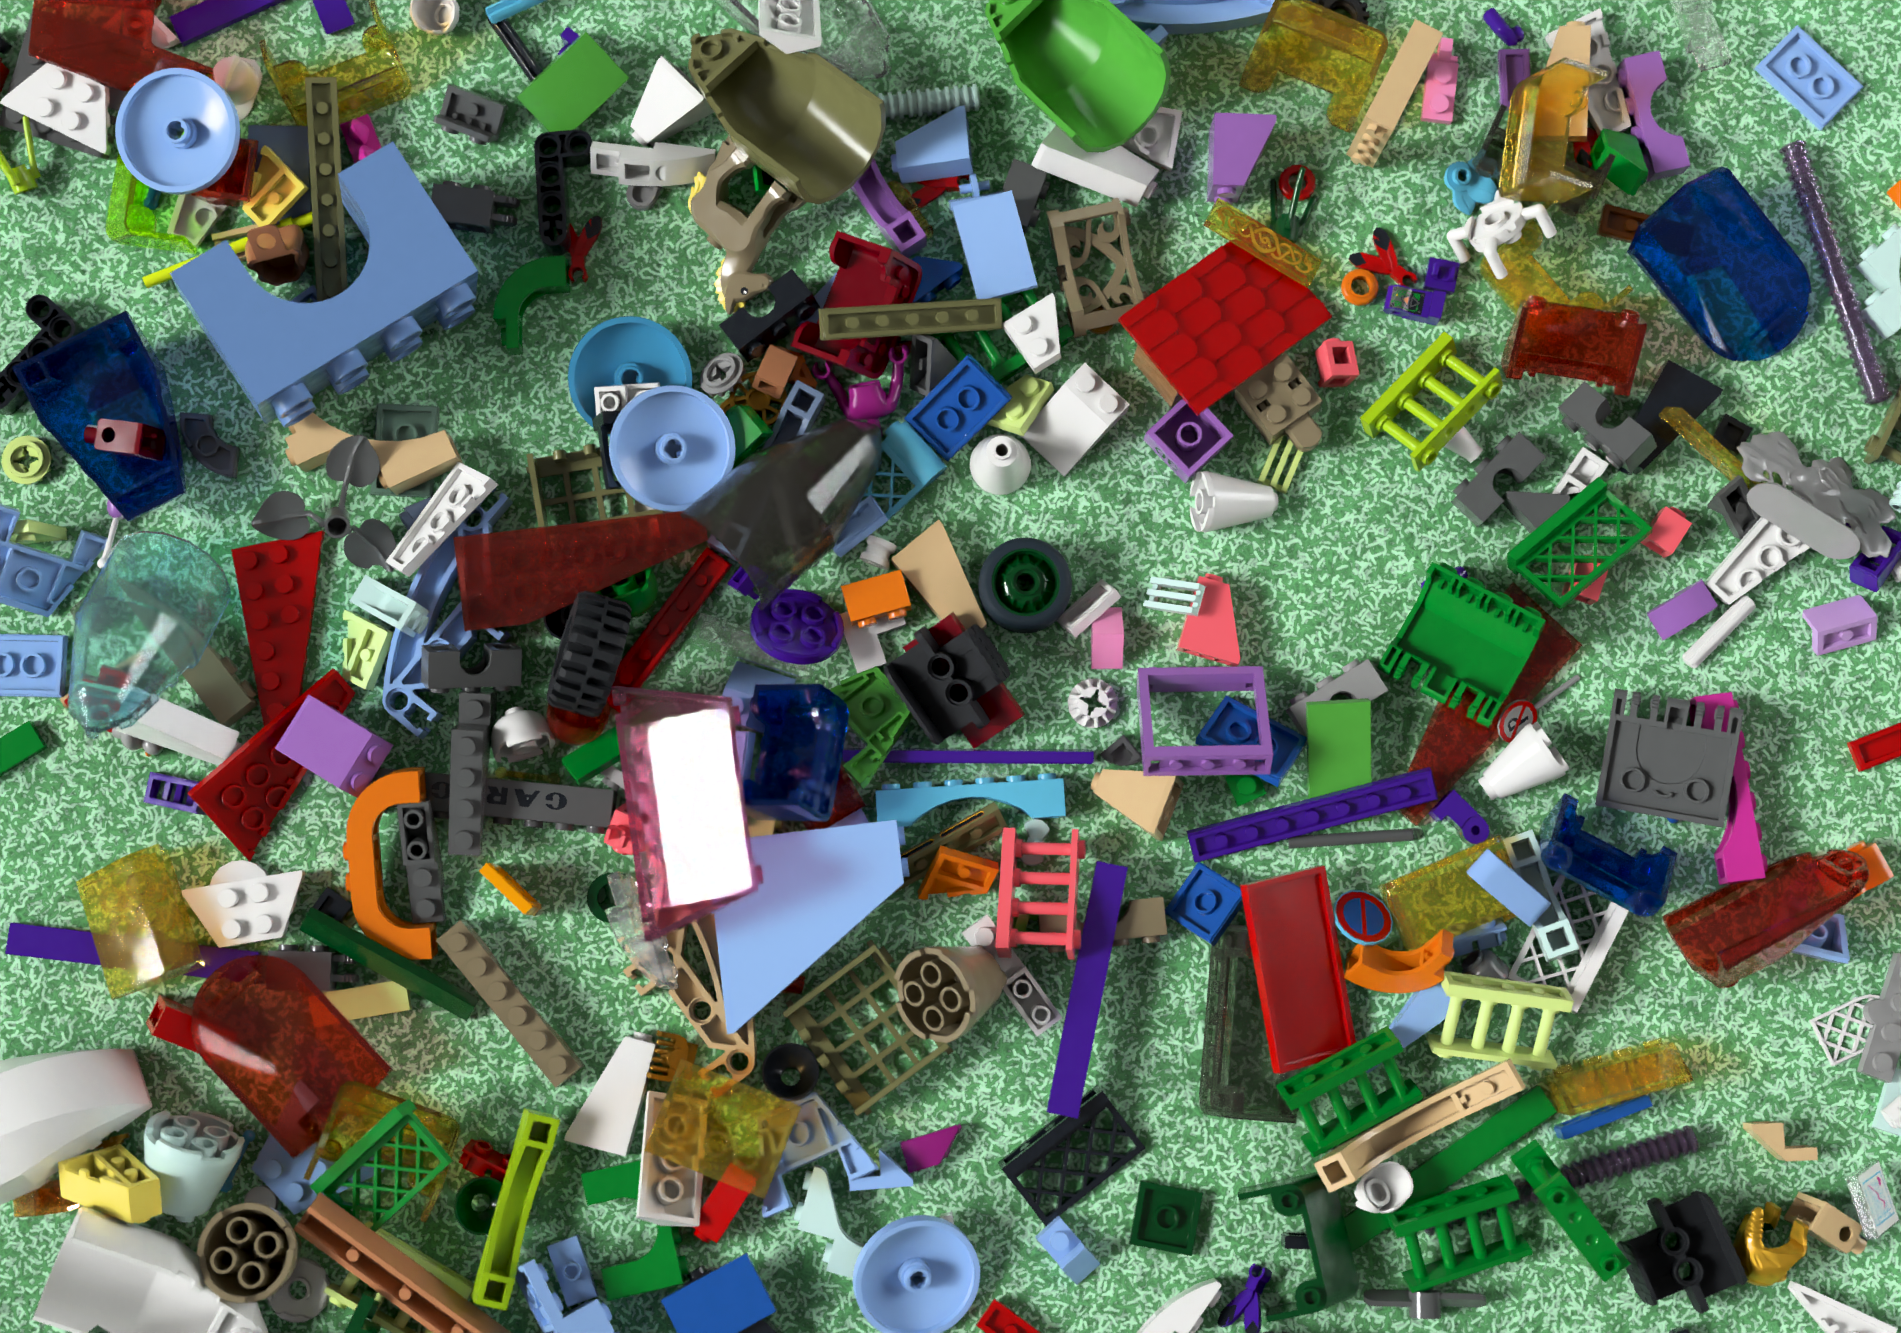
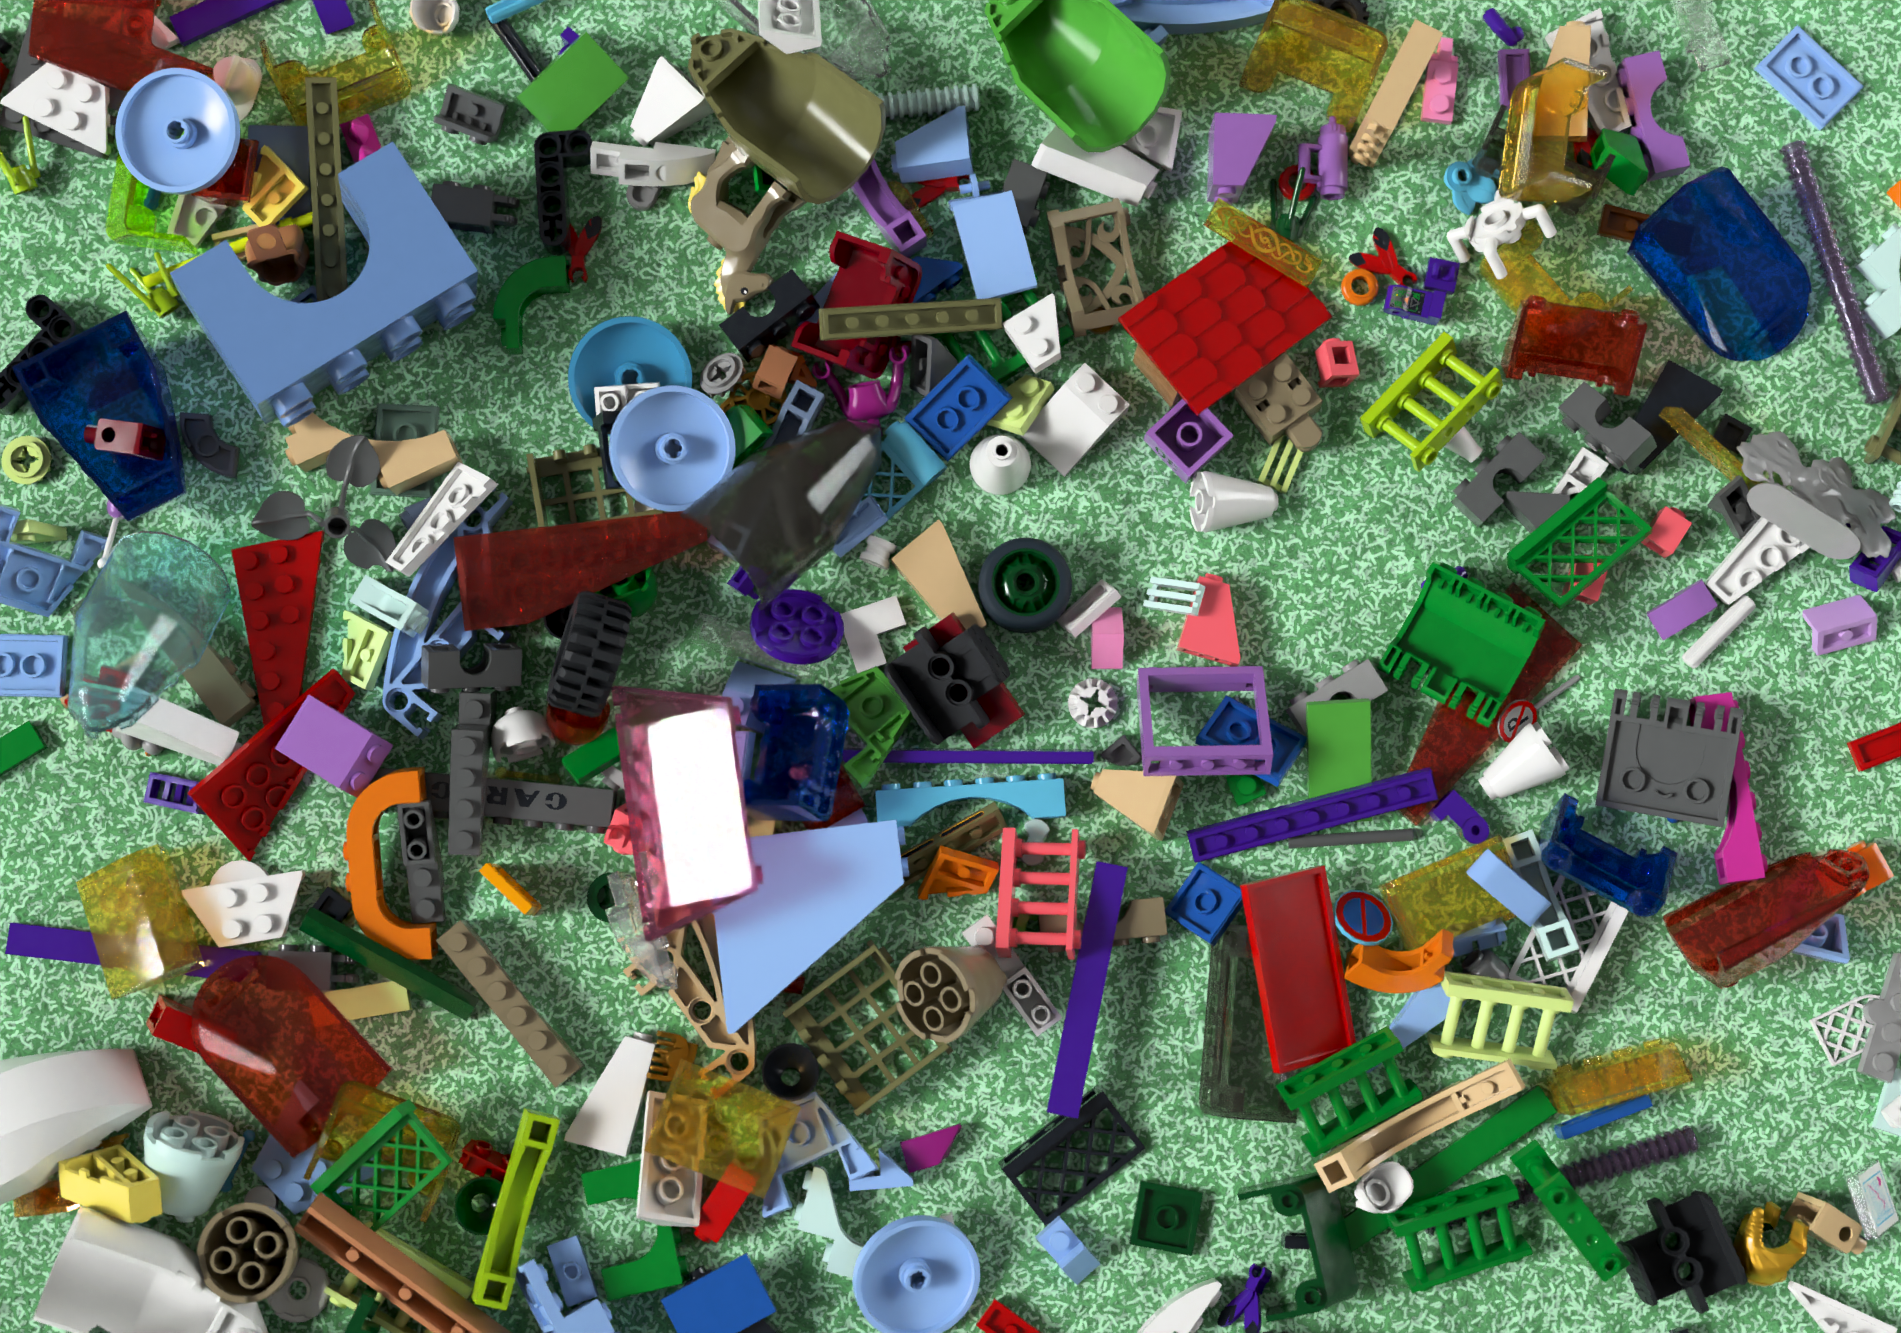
(159, 300): none -> lime plant
(670, 621): red tile -> none
(876, 599): orange brick -> none
(1331, 161): none -> medium lavender piece
(1422, 1303): dark grey piece -> none
(1771, 1137): tan slope -> none

